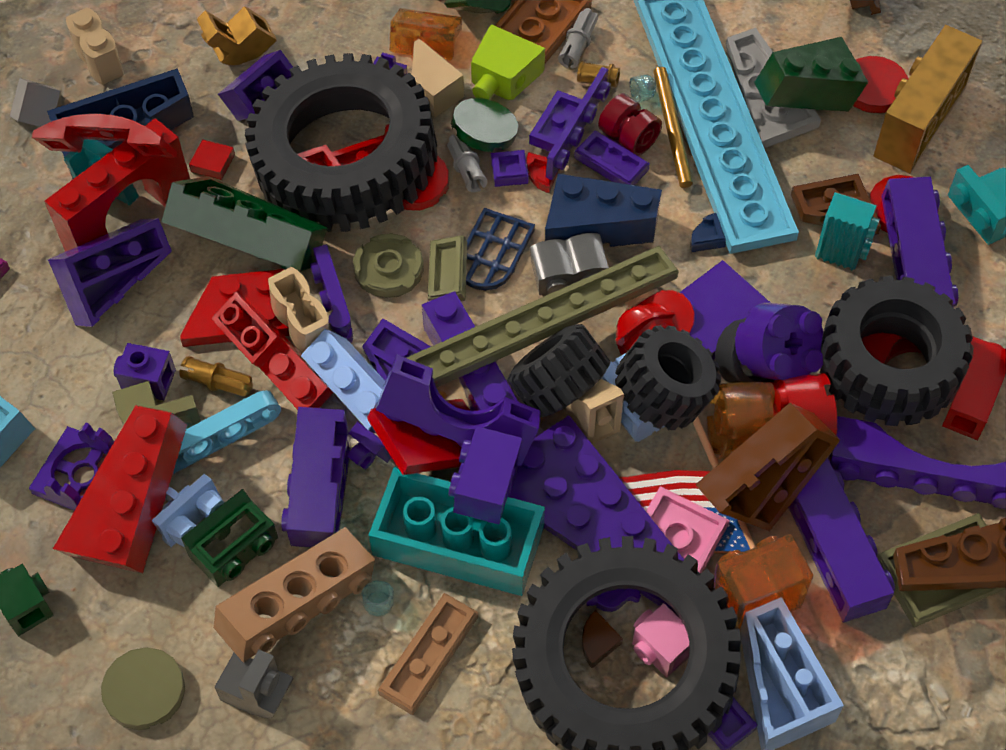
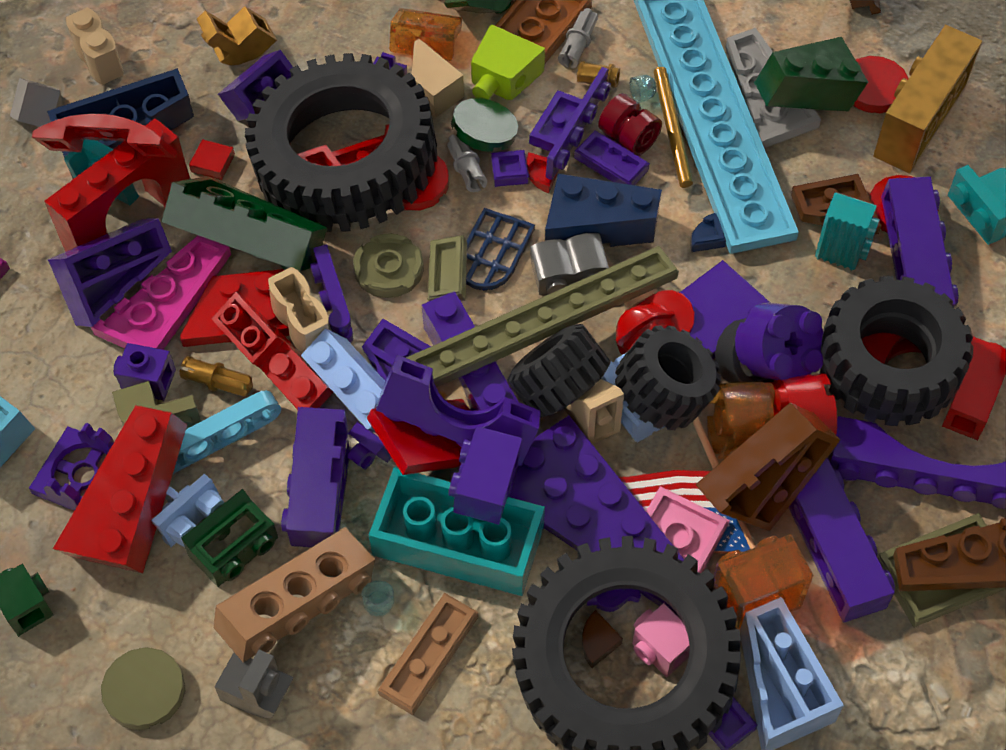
(165, 299): none -> dark pink wing

